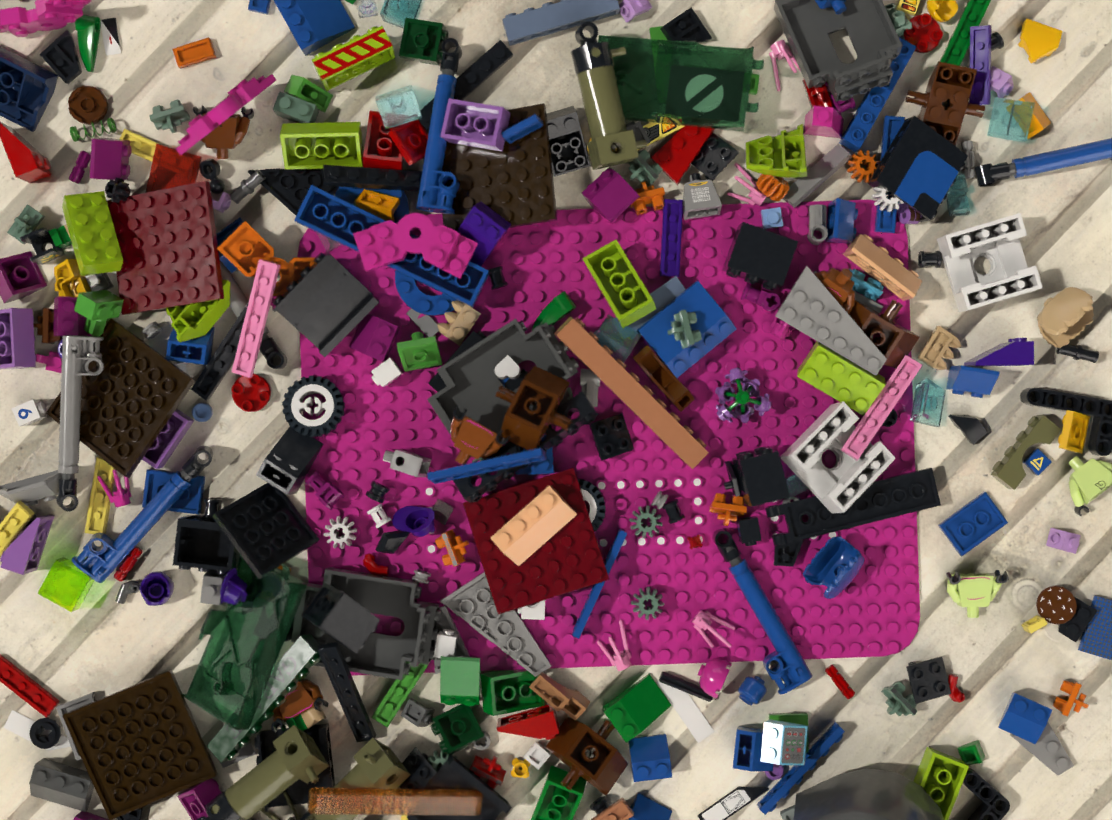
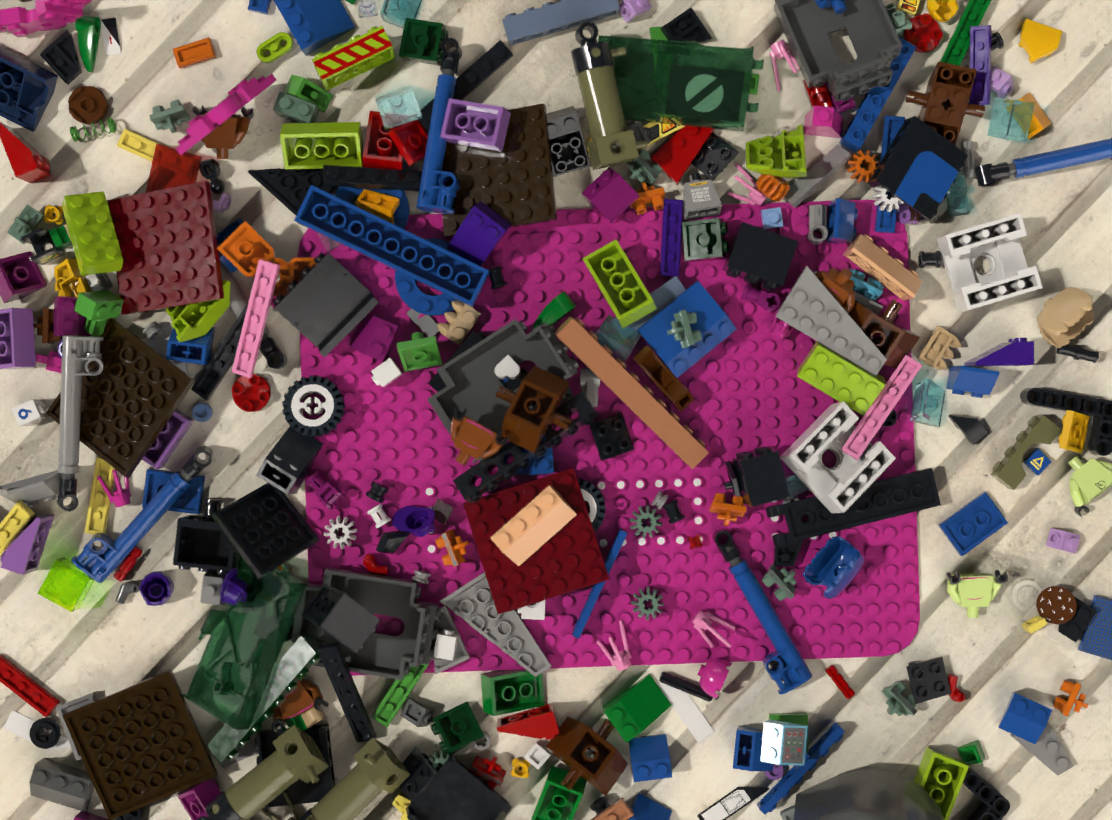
(49, 210): none -> yellow plate
(78, 171): magenta piece -> none
(110, 158): magenta slope -> none
(117, 190): black gear -> none
(247, 186): dark grey pin -> none
(274, 46): none -> lime plate
(391, 242): dark pink plate -> none
(394, 801): clear orange beam -> none
(413, 463): light grey torso -> none
(460, 680): green slope -> none
(487, 466): blue tile -> none
(522, 128): blue tile -> none
(560, 697): medium nougat slope -> none
(705, 239): none -> plate
(748, 530): black brick -> none
(749, 389): medium lavender plant -> none
(752, 690): blue head -> none
(783, 579): none -> sand green hips

